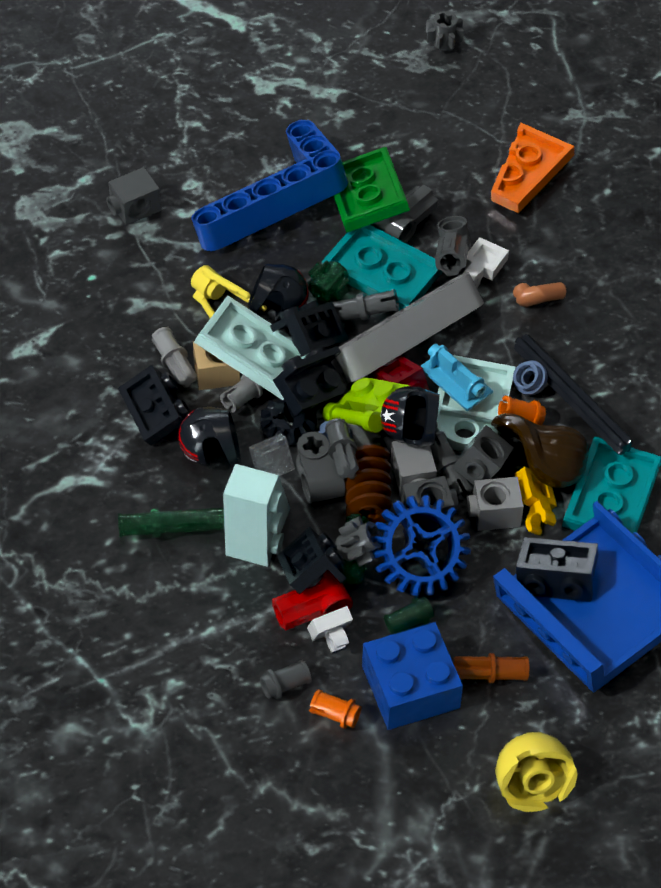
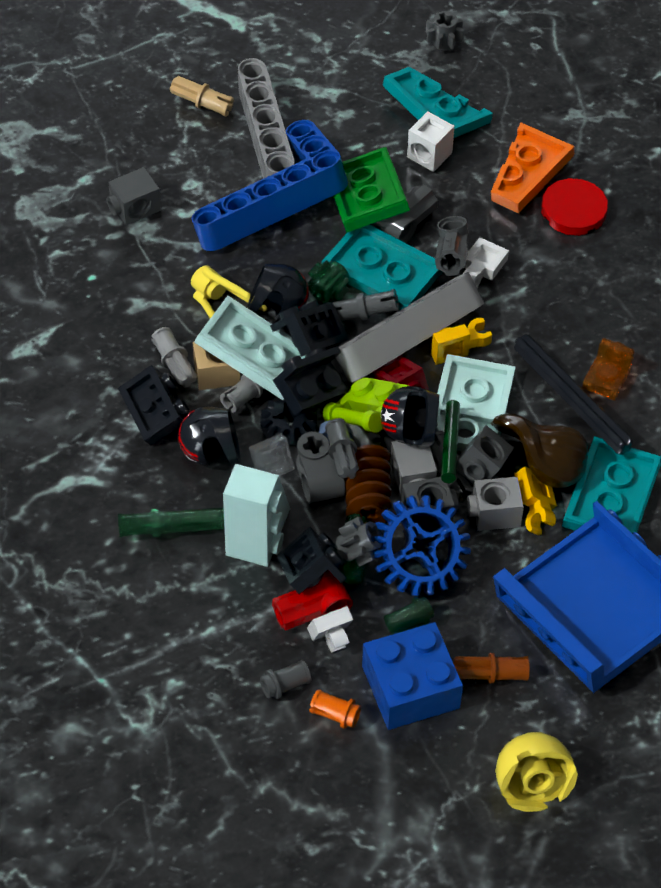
(202, 95): none -> tan axle
(263, 117): none -> light grey beam
(424, 94): none -> teal wing
(430, 141): none -> white brick
(450, 442): none -> dark green bar
(455, 378): medium azure hinge -> none
(459, 340): none -> yellow plate
(522, 374): sand blue plate -> none
(530, 296): nougat arm -> none
(531, 411): orange pin -> none
(557, 568): black bracket -> none
(574, 206): none -> red tile
(609, 369): none -> clear orange bracket

